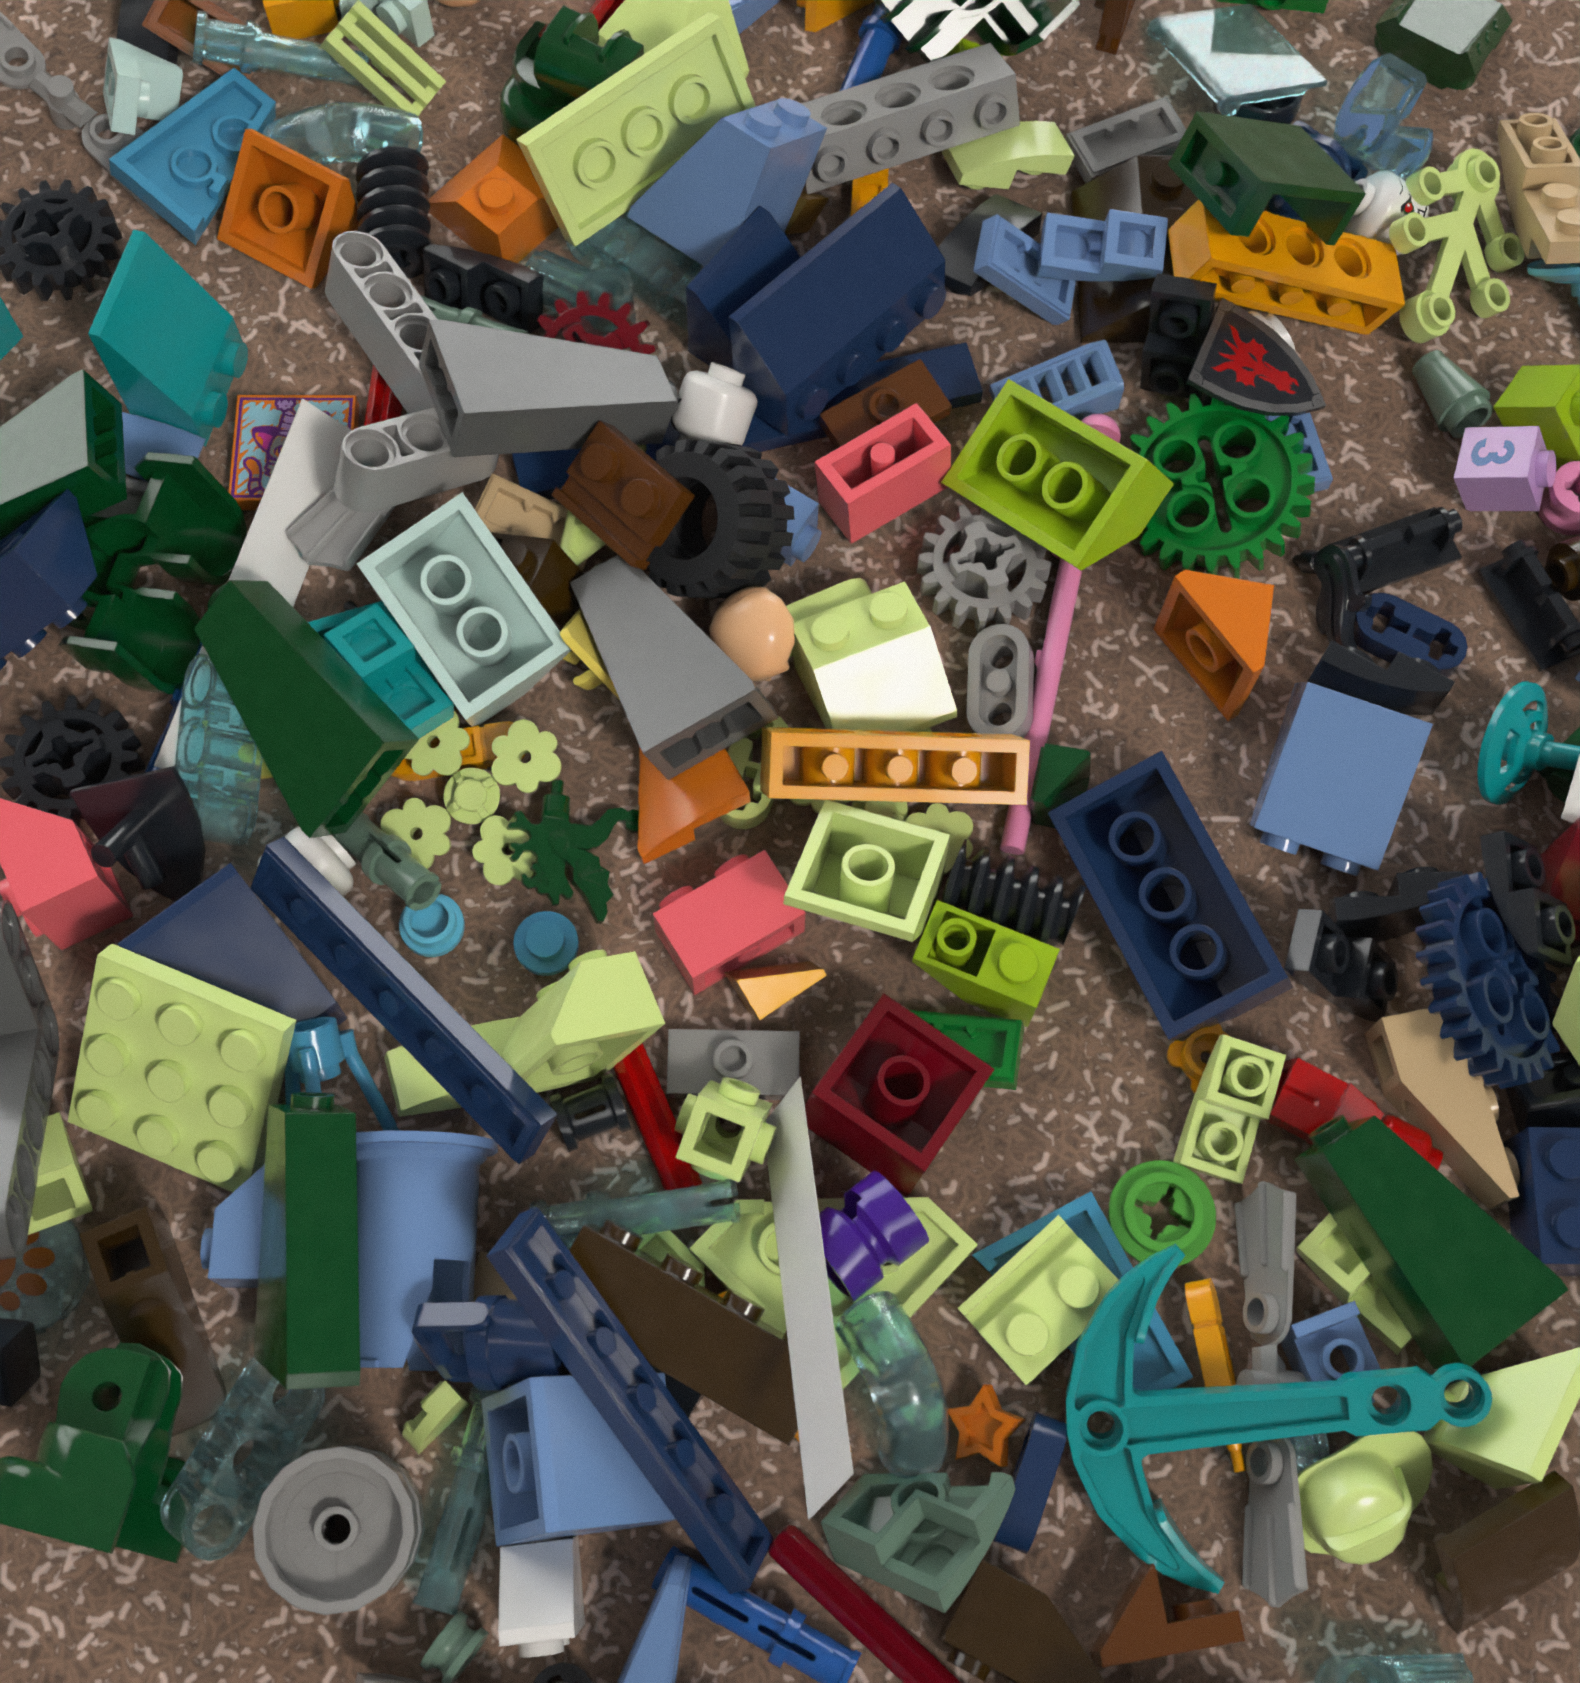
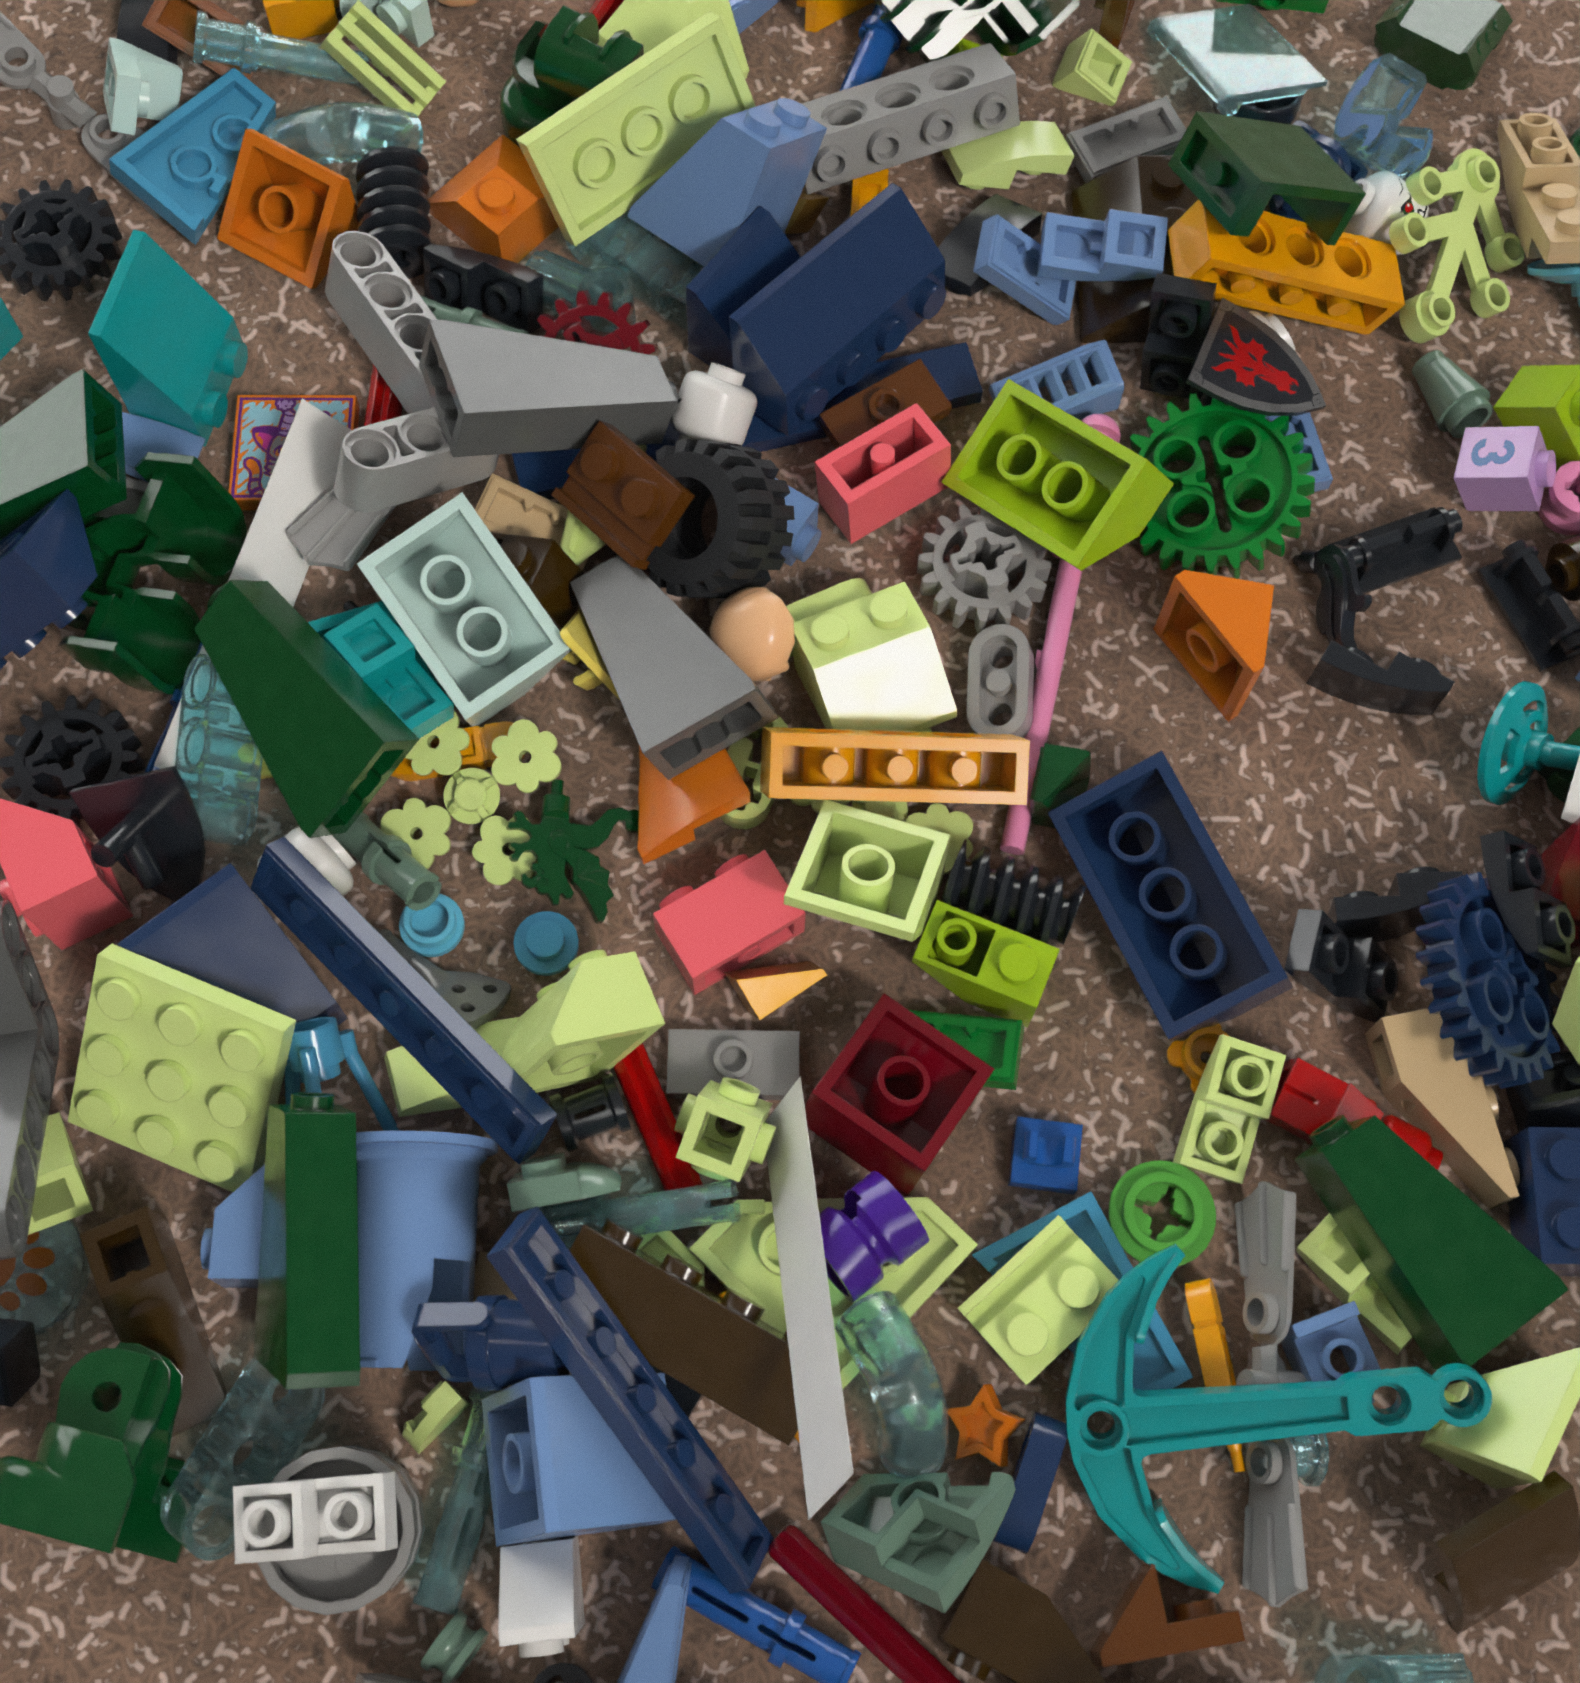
(314, 1517): none -> white slope
(469, 993): none -> dark grey piece
(552, 1181): none -> sand green plate
(1045, 1155): none -> blue tile
(1092, 69): none -> yellowish green slope
(1338, 777): medium blue slope -> none
(1364, 1496): yellowish green piece -> none
(1409, 632): dark blue beam -> none

